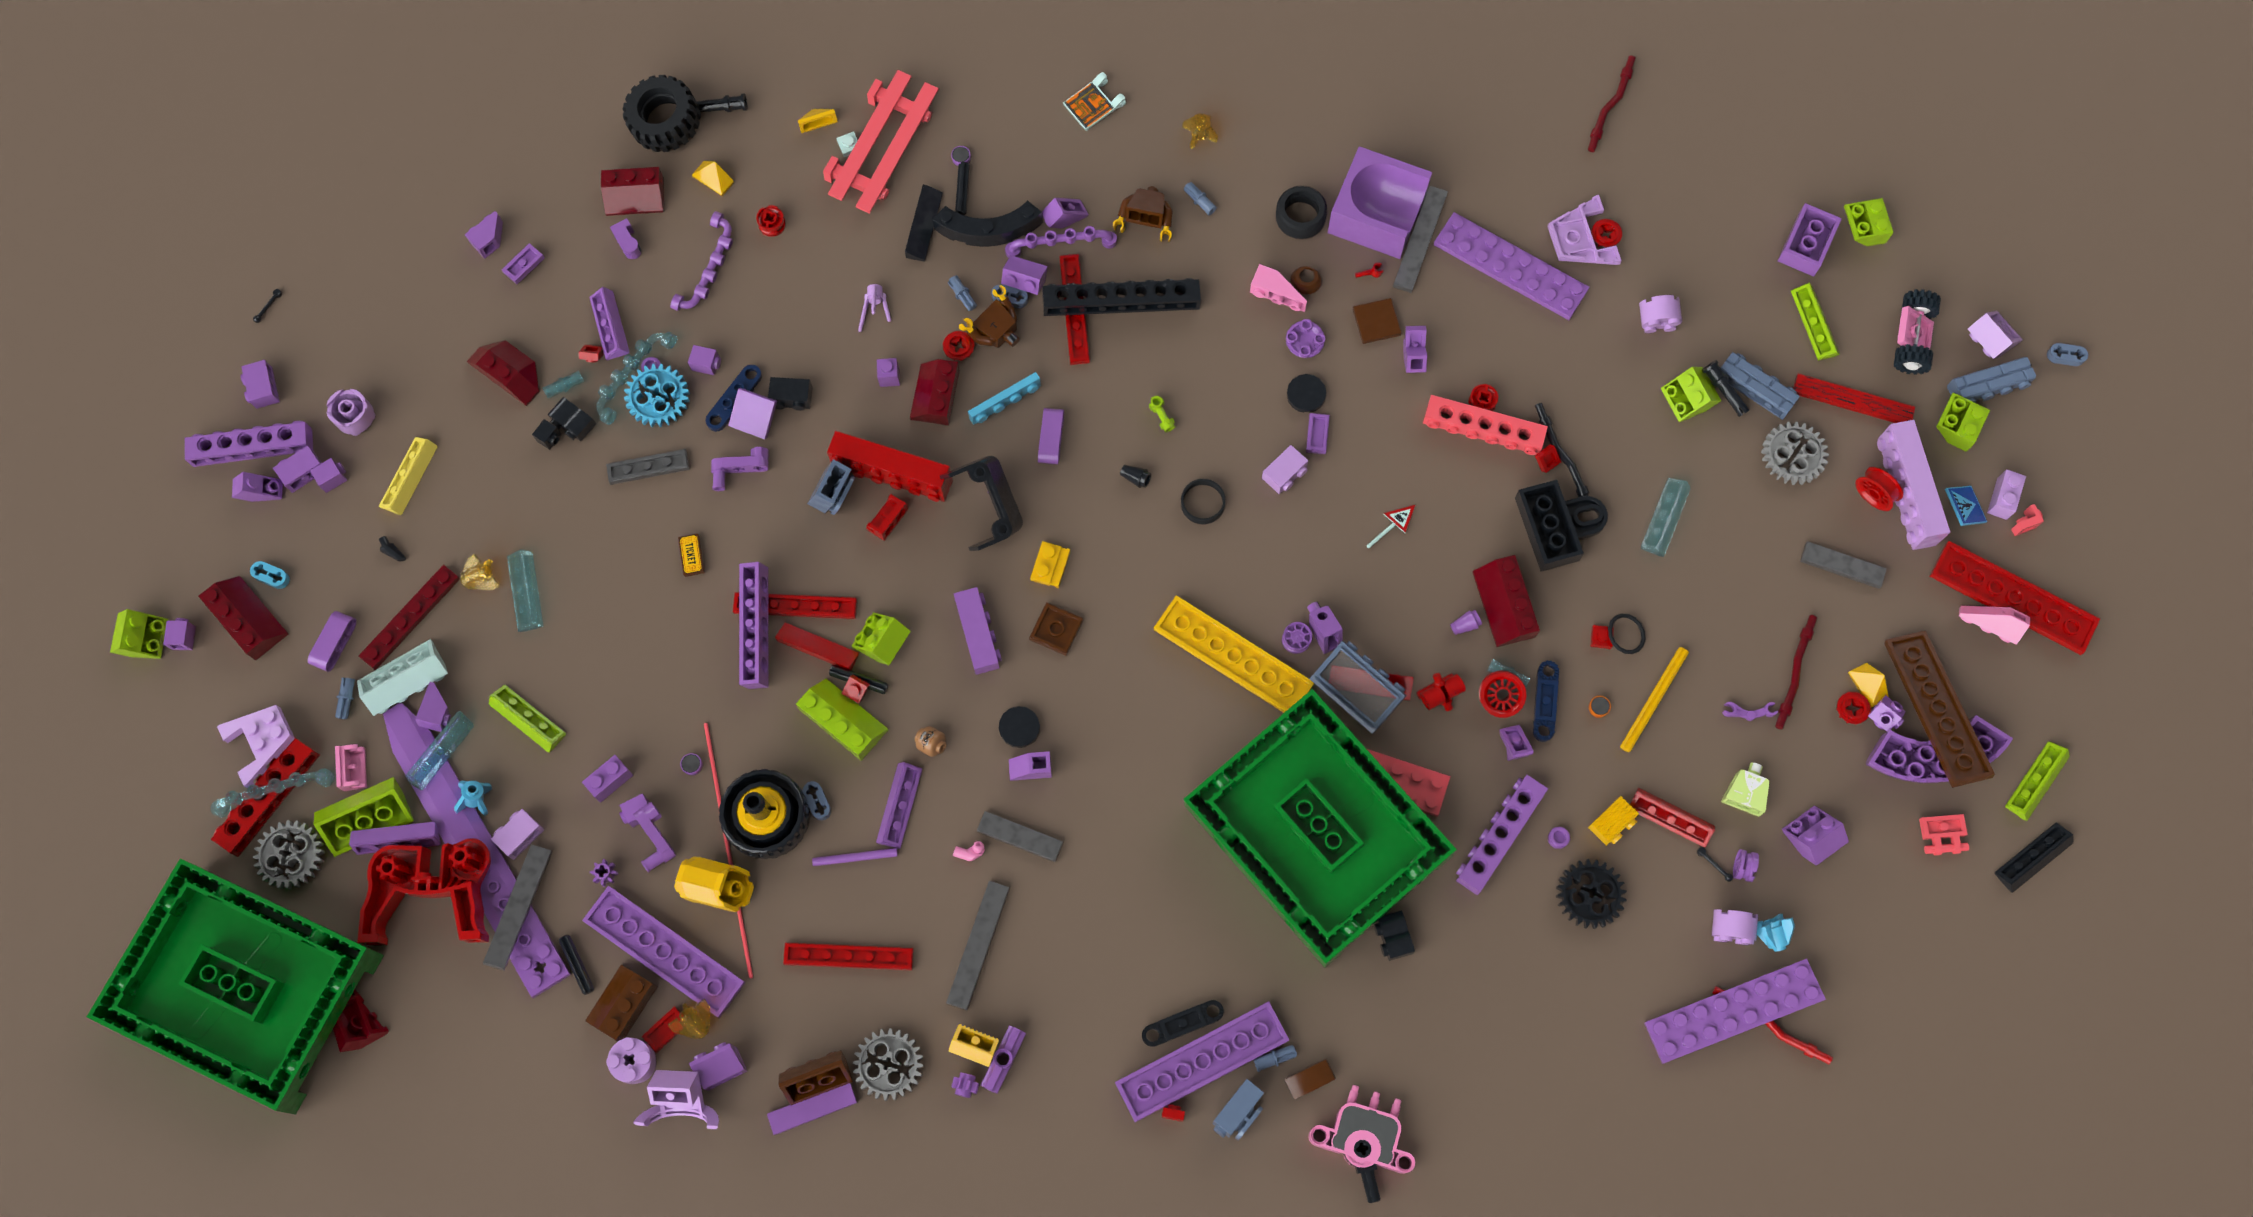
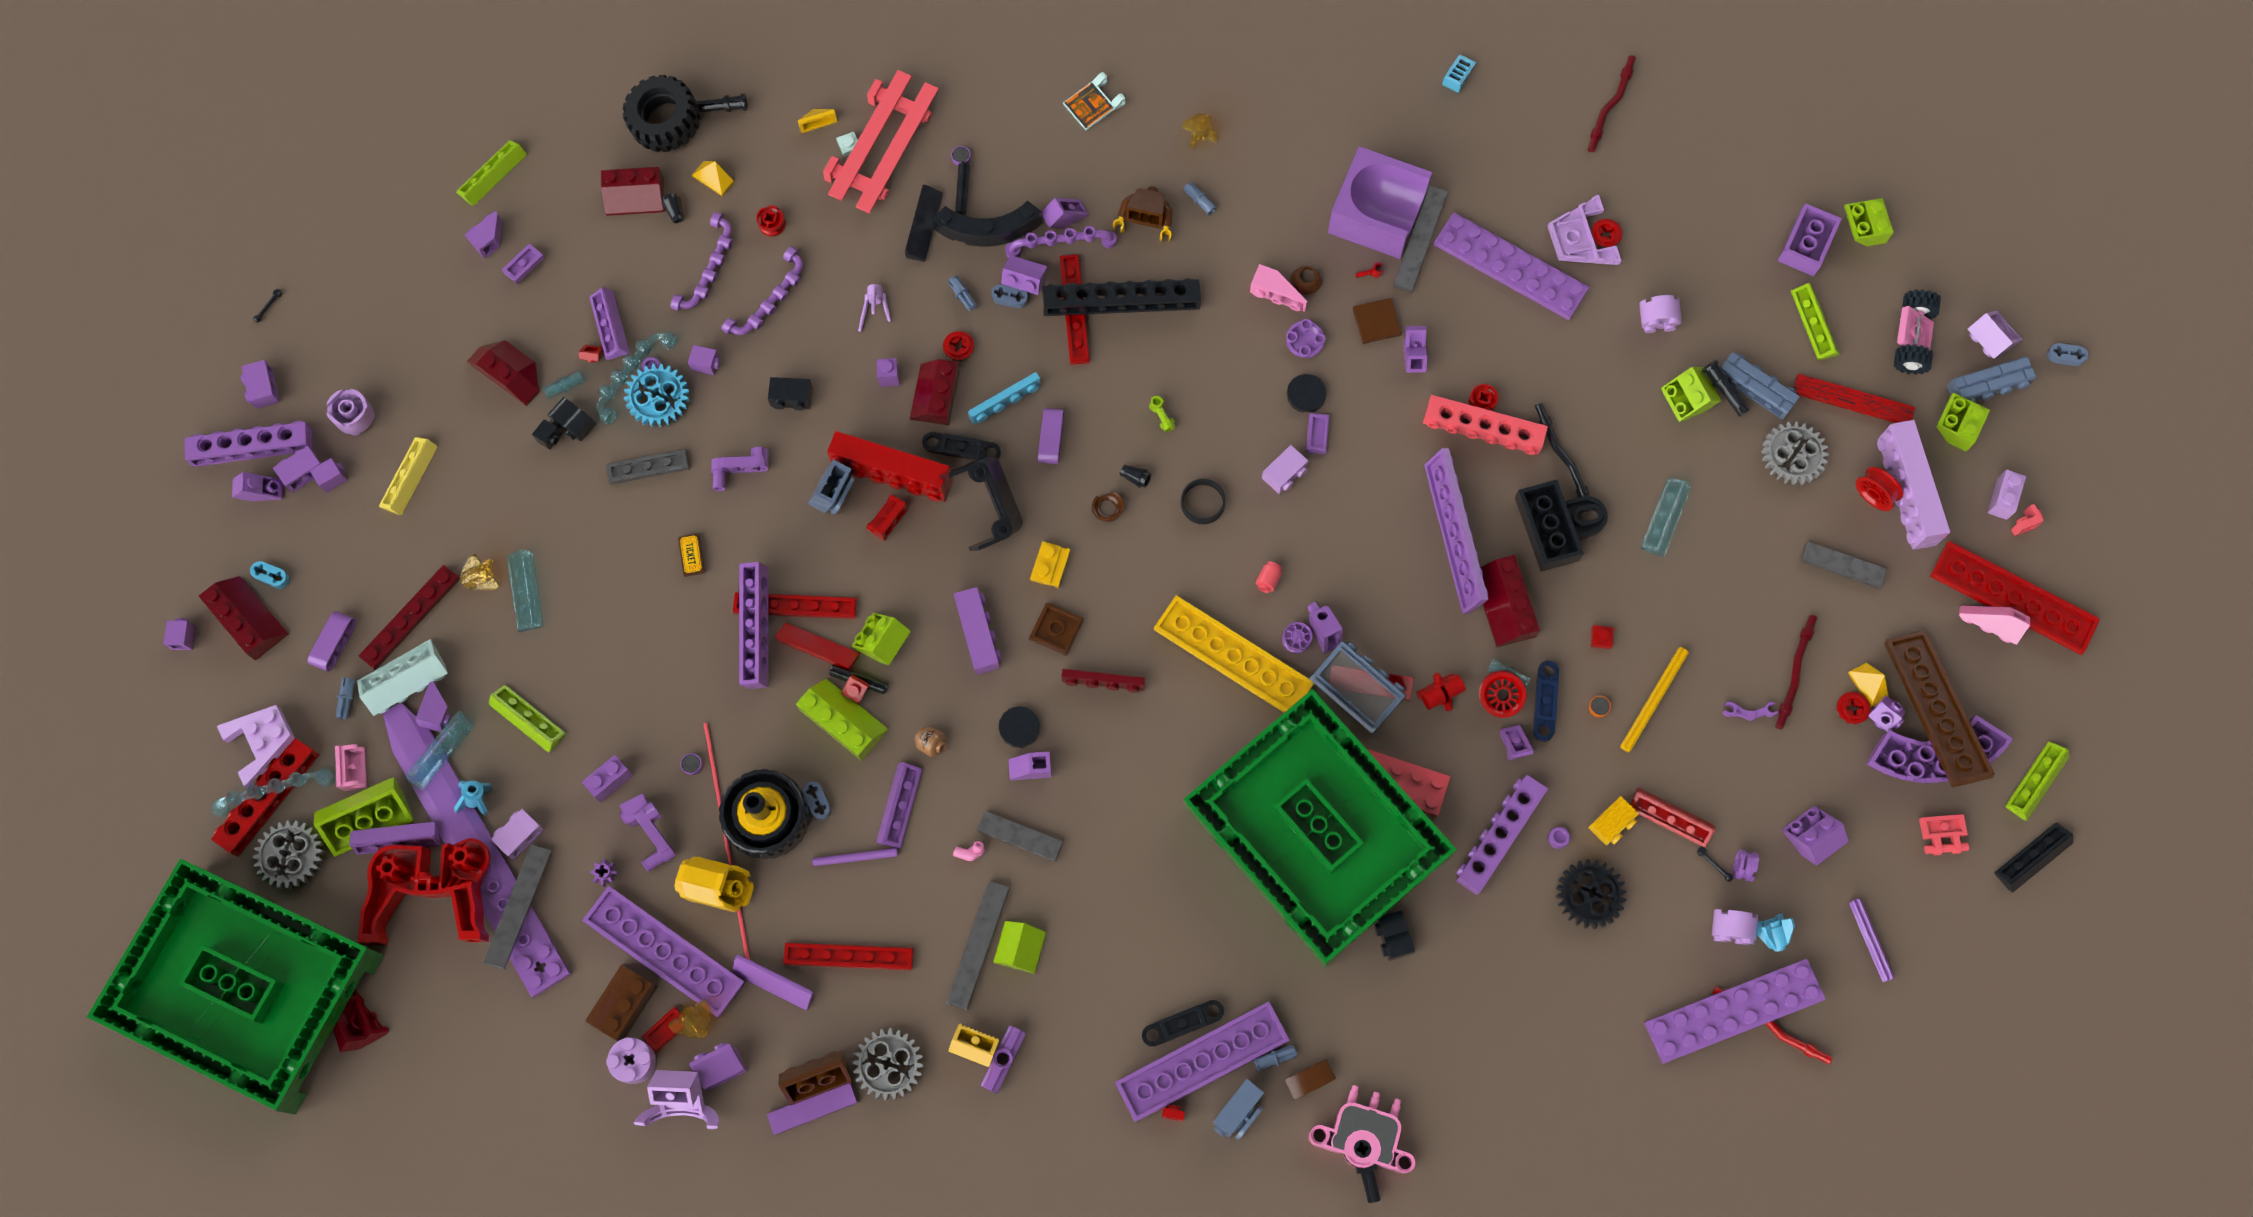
(138, 635): lime slope -> none
(390, 549): black bar -> none
(491, 172): none -> lime slope
(576, 964): black axle -> none
(627, 243): medium lavender leg -> none
(673, 206): none -> black cone
(725, 404): dark blue plate -> none
(752, 413): tile -> none
(767, 305): none -> medium lavender bar
(772, 982): none -> medium lavender slope
(959, 446): none -> black plate
(965, 1085): medium lavender gear -> none
(995, 323): reddish brown torso -> none
(1019, 946): none -> lime slope
(1110, 681): none -> dark red plate
(1115, 499): none -> reddish brown piece
(1269, 577): none -> coral brick
(1305, 195): black tyre -> none
(1399, 518): piece -> none
(1454, 84): none -> medium azure slope
(1456, 531): none -> medium lavender plate
(1466, 622): medium lavender cone -> none
(1548, 458): red plate -> none
(1610, 633): black piece -> none
(1748, 791): yellowish green torso -> none
(1871, 940): none -> medium lavender axle
(1965, 505): piece -> none

